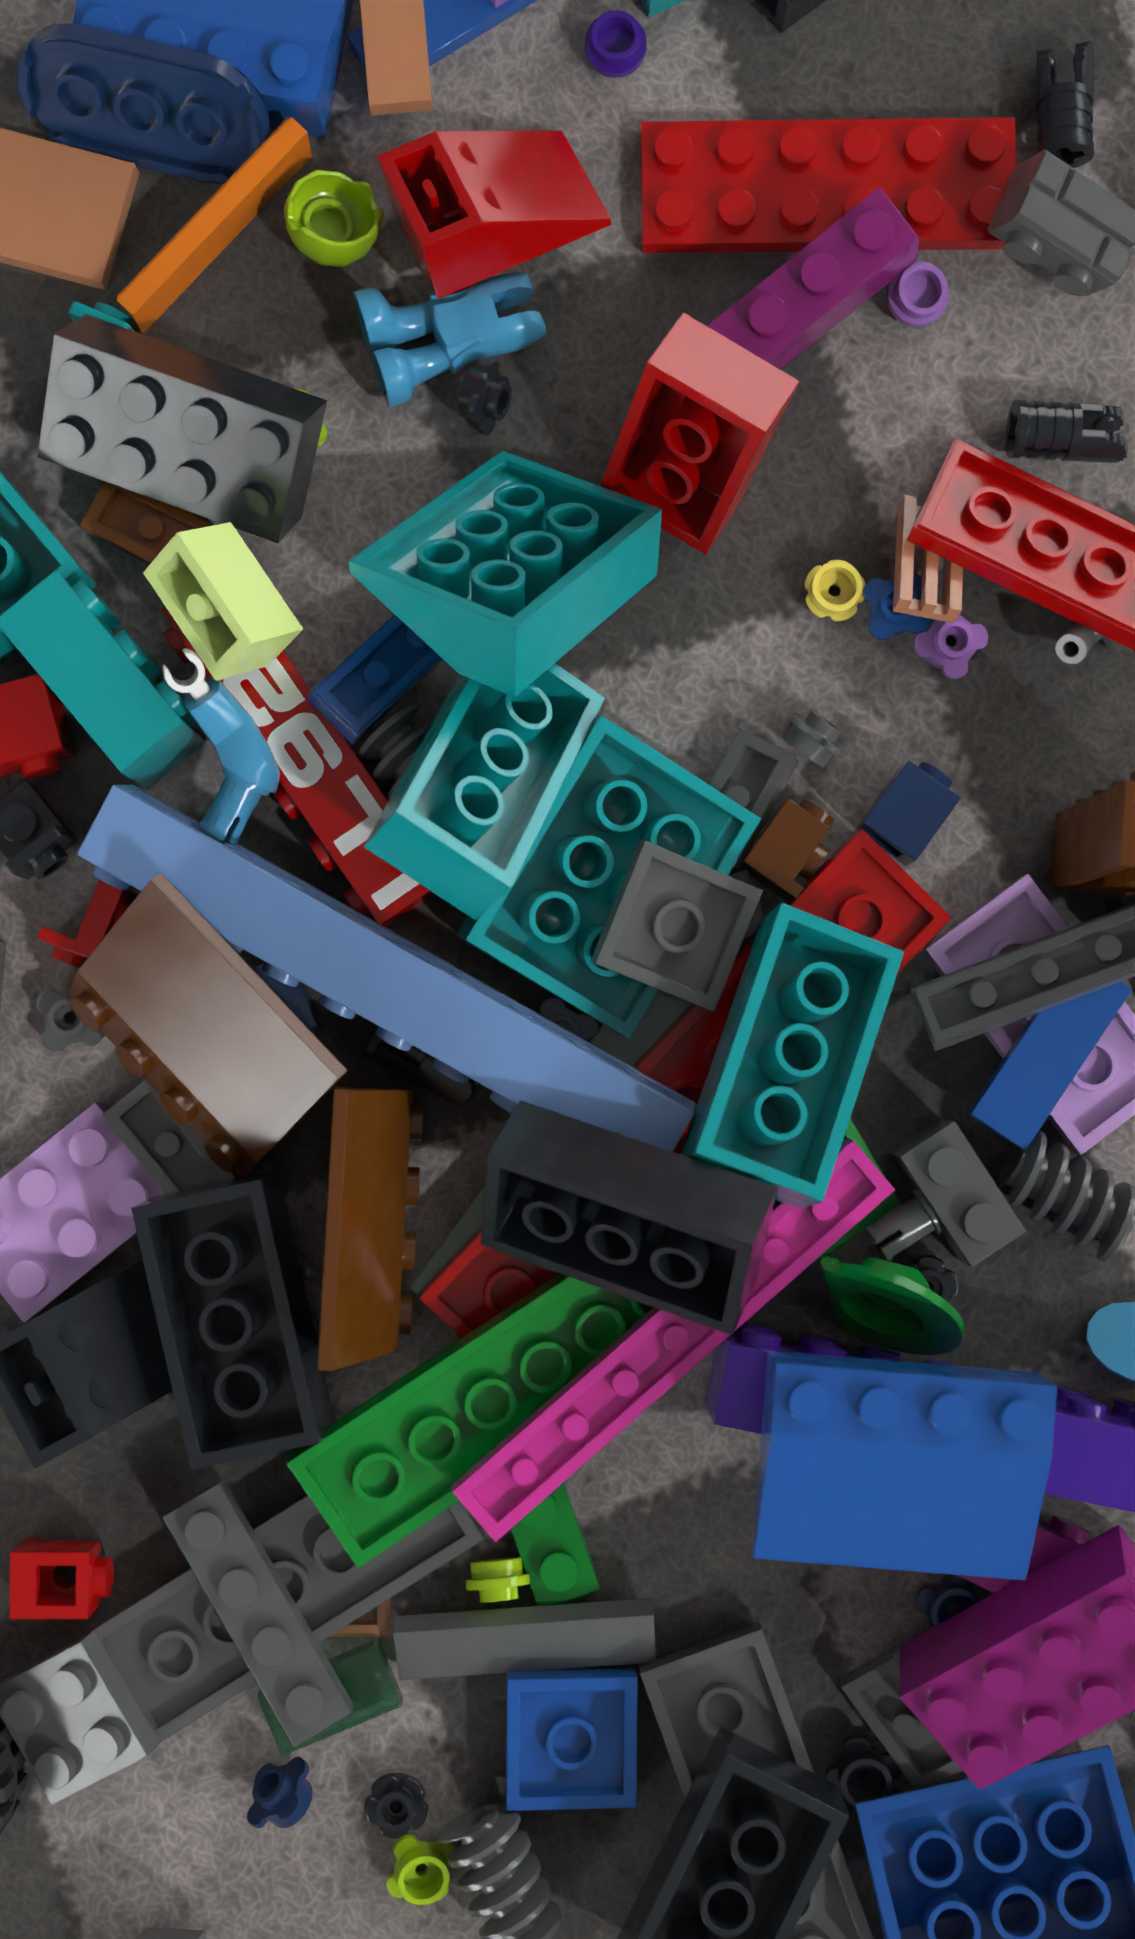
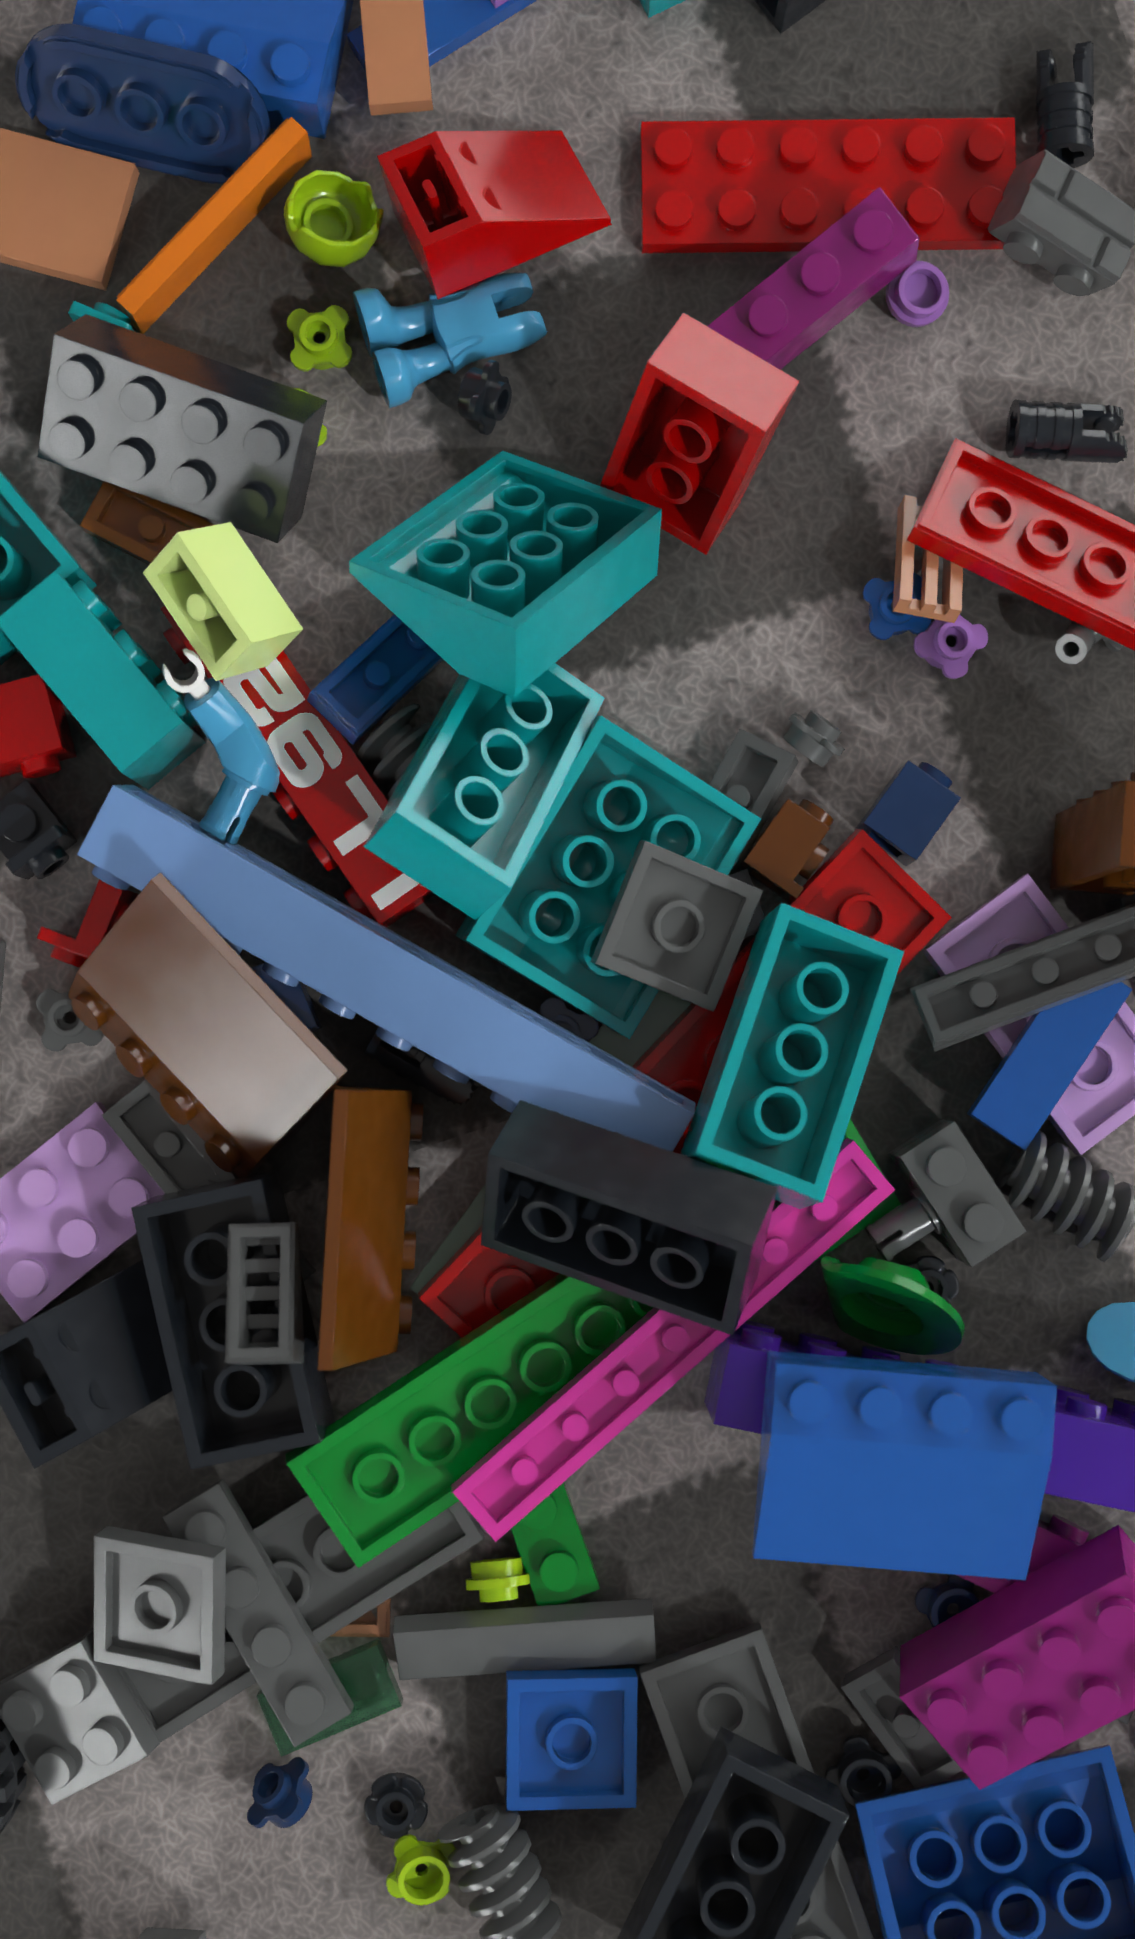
(41, 1592): red brick -> none
(159, 1604): none -> plate
(239, 1320): none -> dark grey slope
(325, 355): none -> lime plate
(615, 44): dark purple plate -> none
(838, 574): light yellow plate -> none

